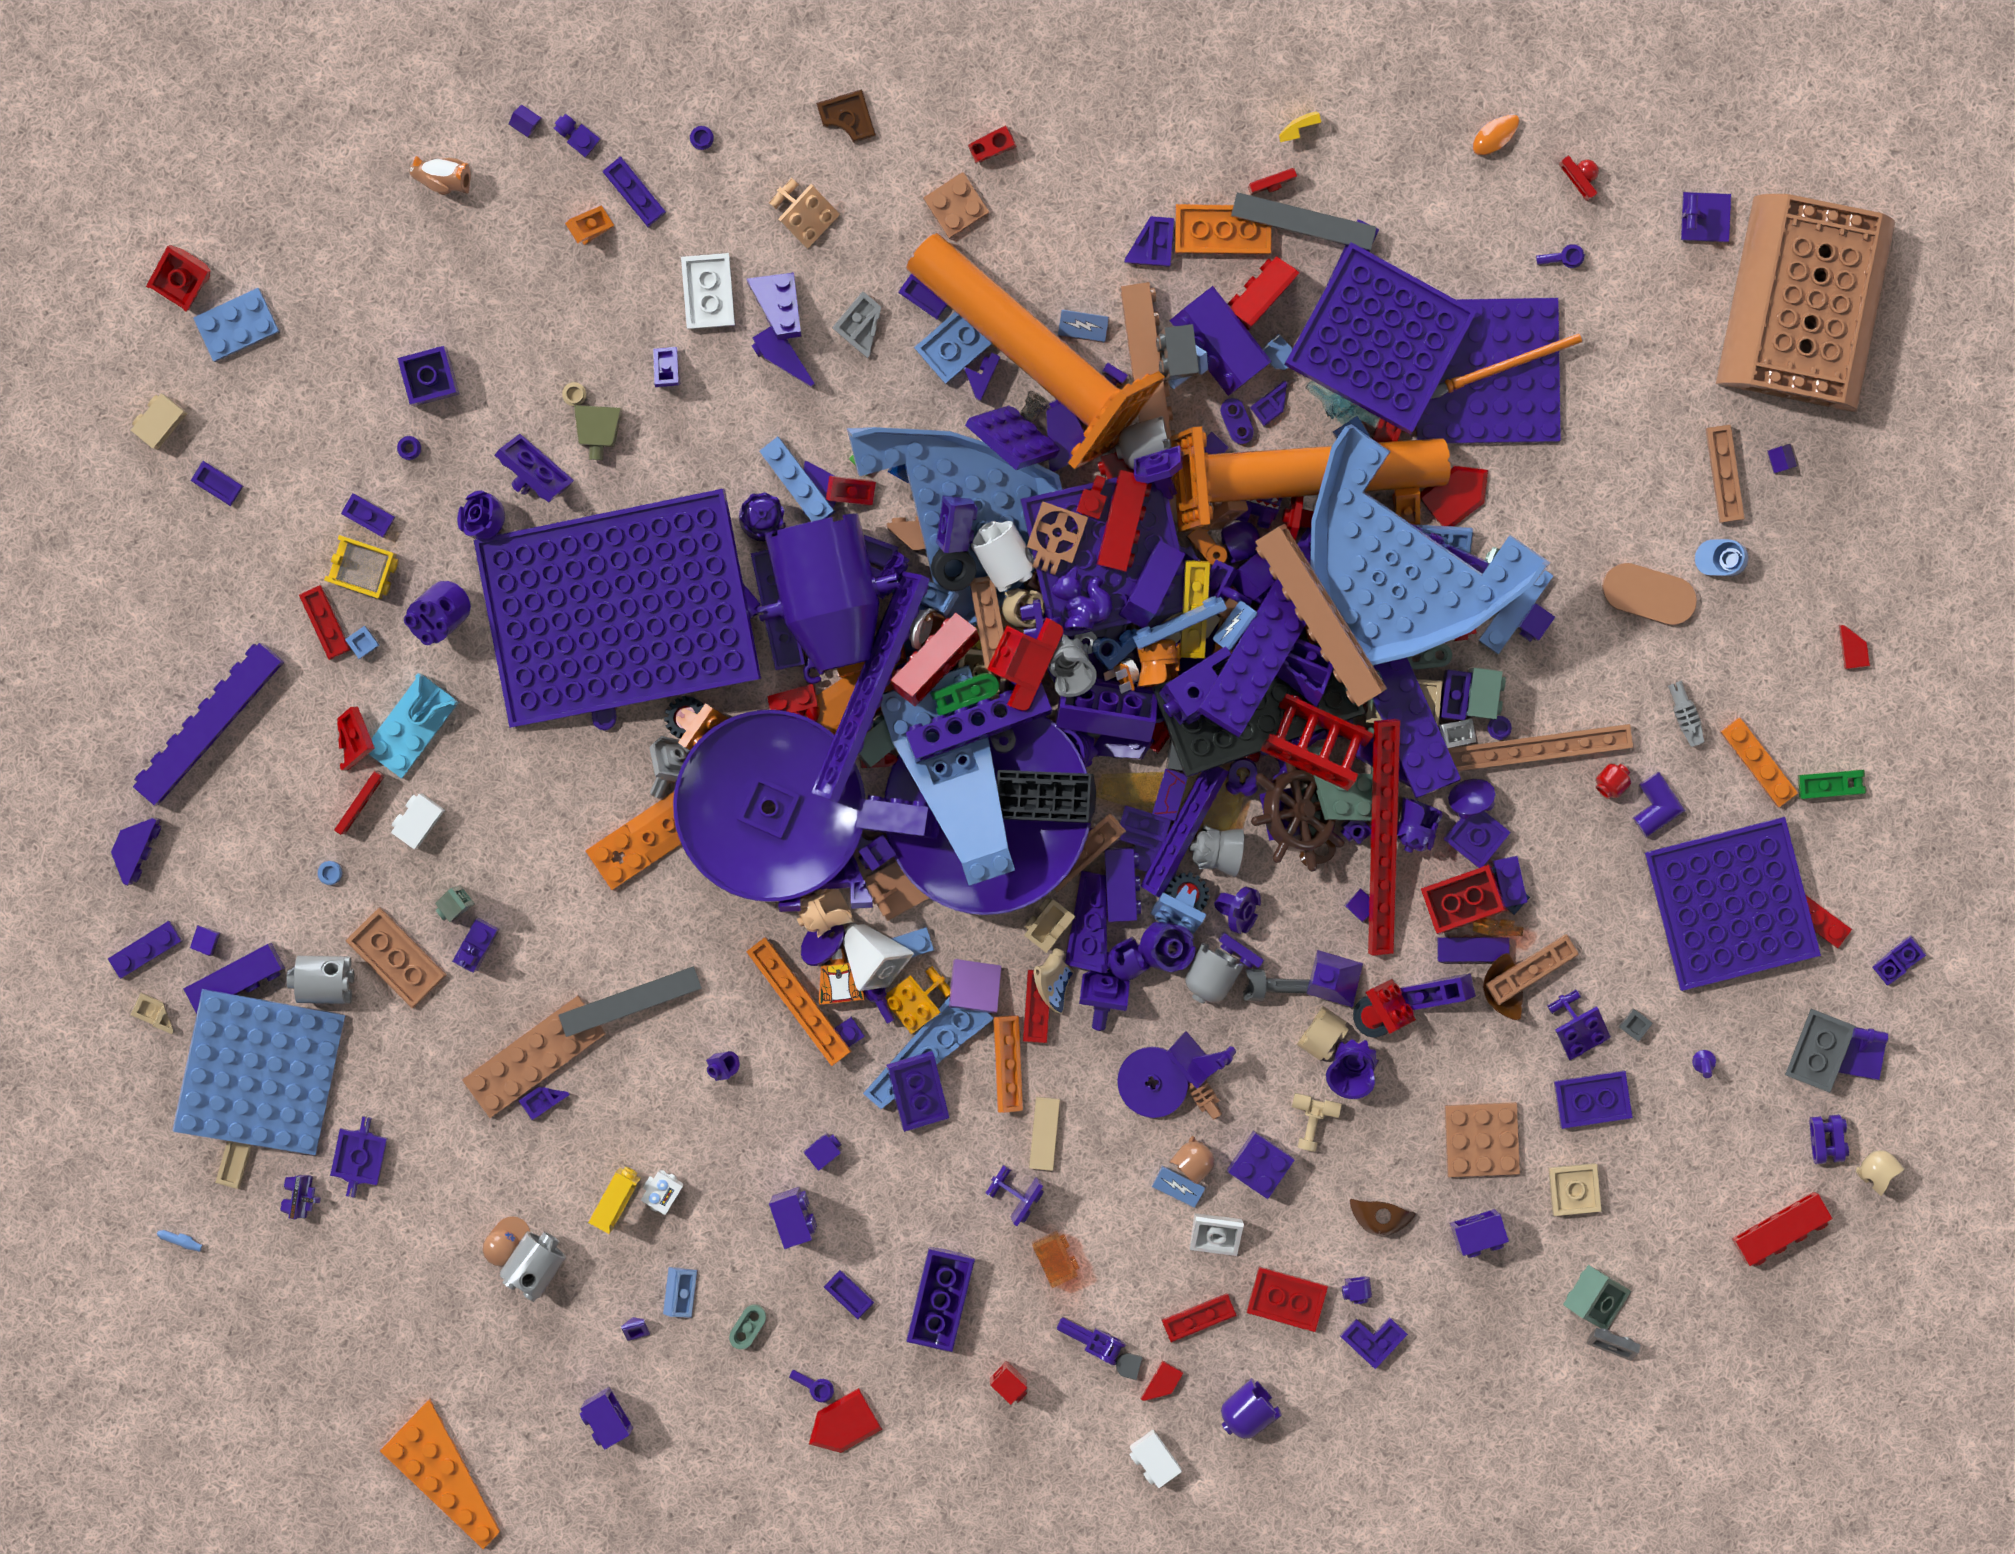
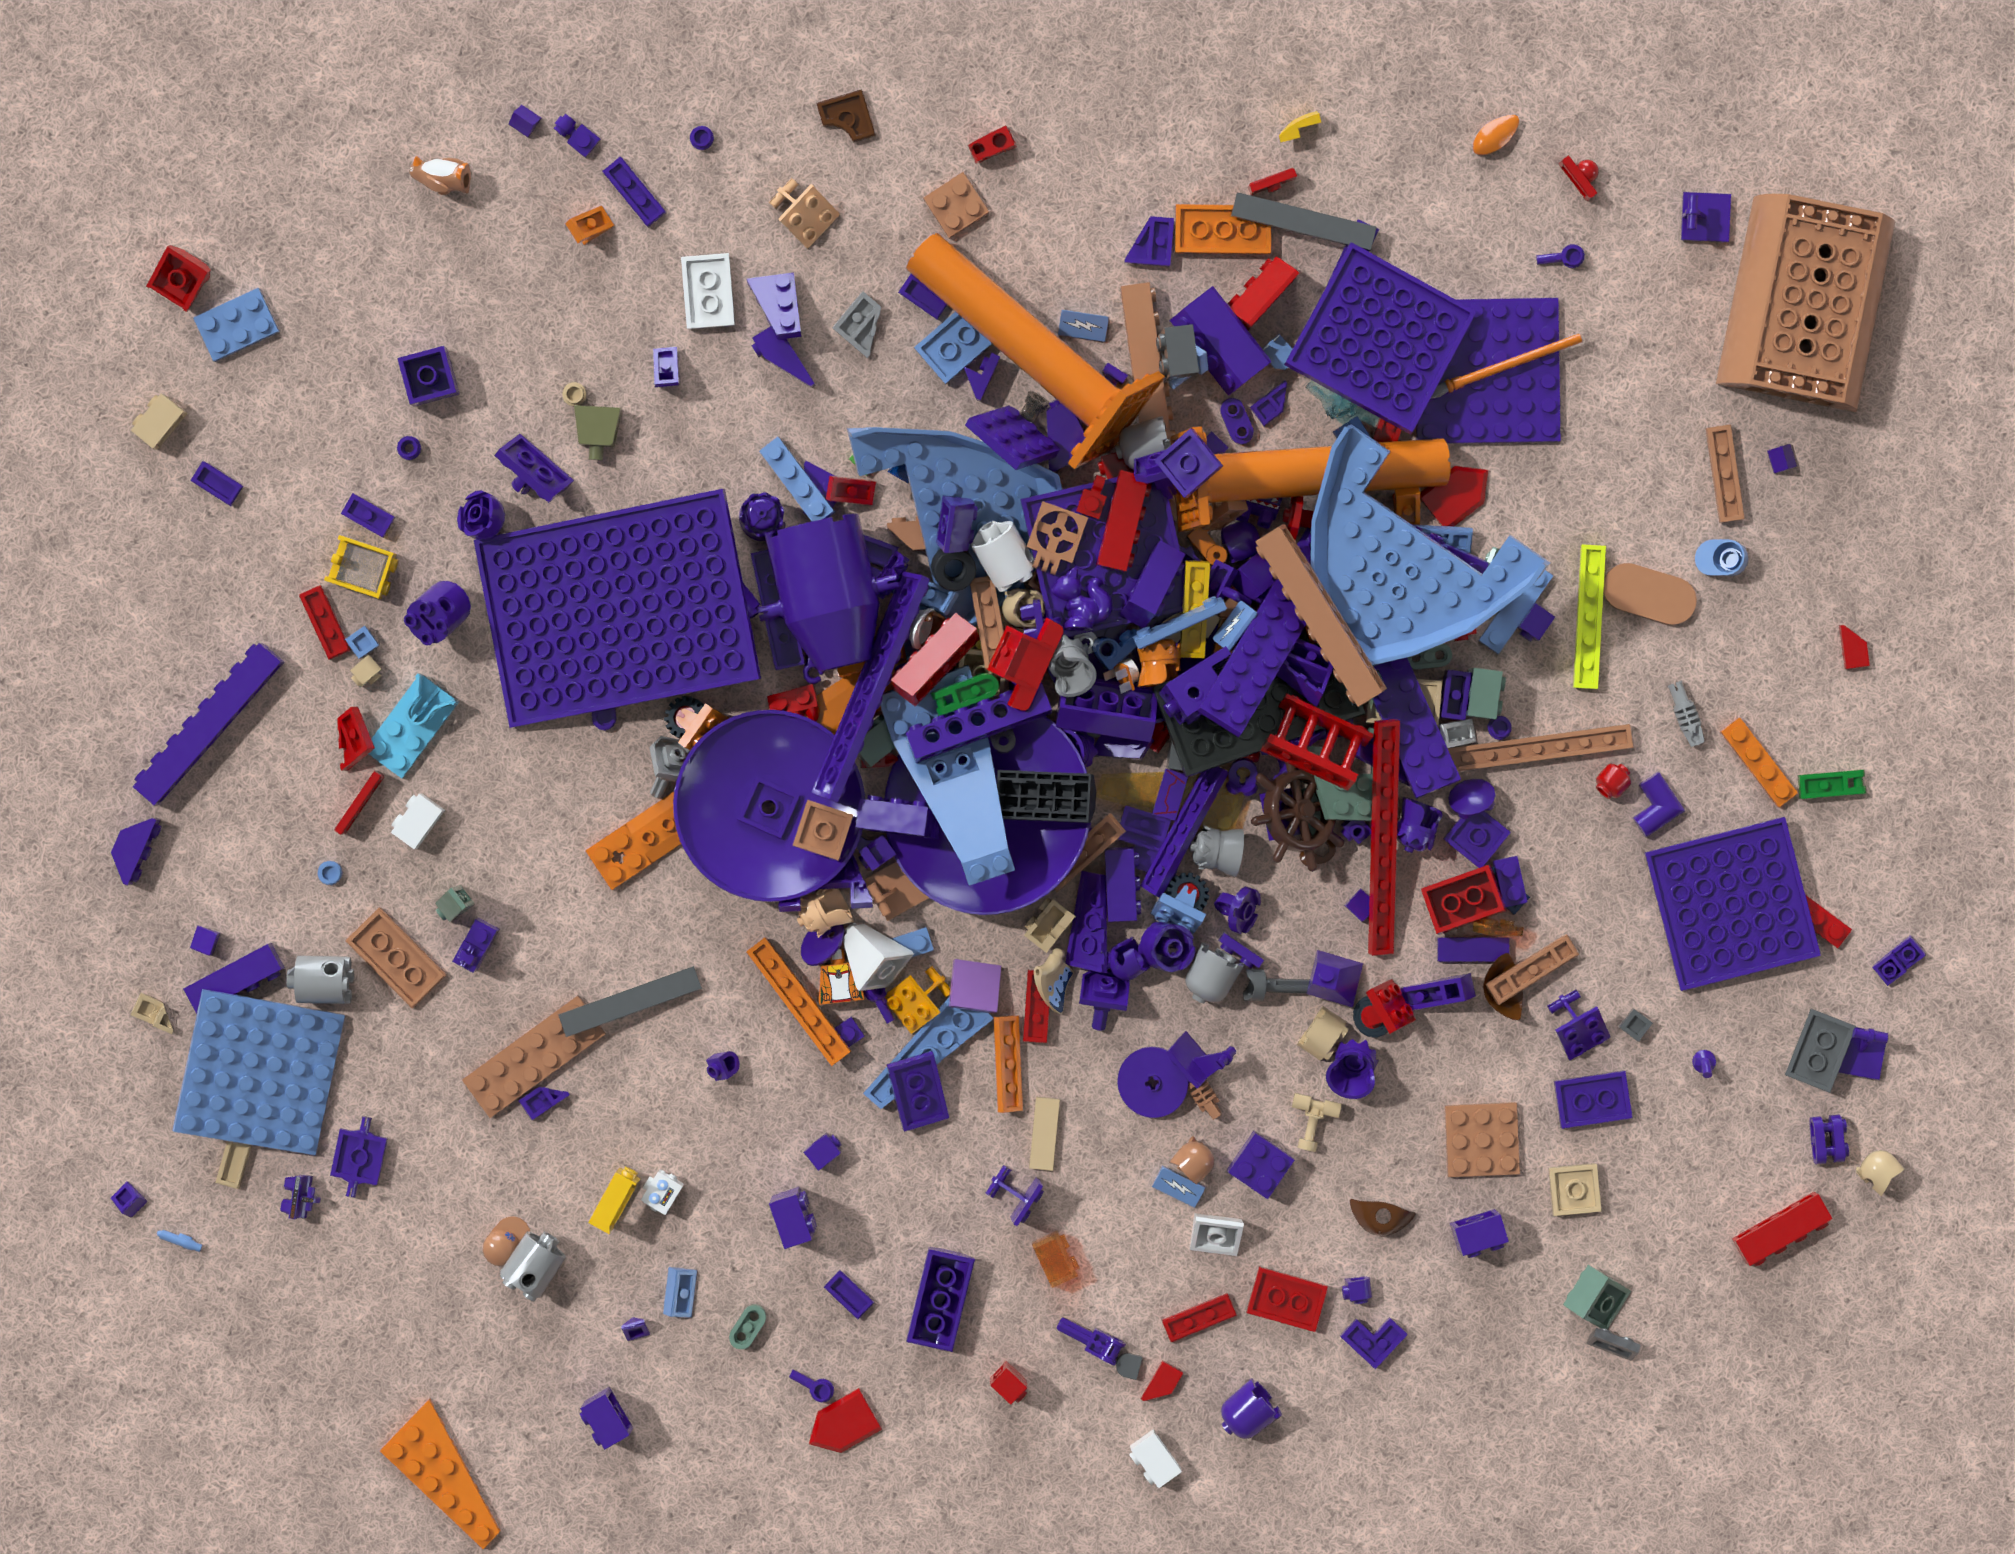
(128, 1200): none -> dark purple slope
(144, 949): dark purple plate -> none
(366, 672): none -> tan plate
(822, 830): none -> nougat plate
(1188, 463): none -> dark purple plate
(1589, 616): none -> neon yellow plate

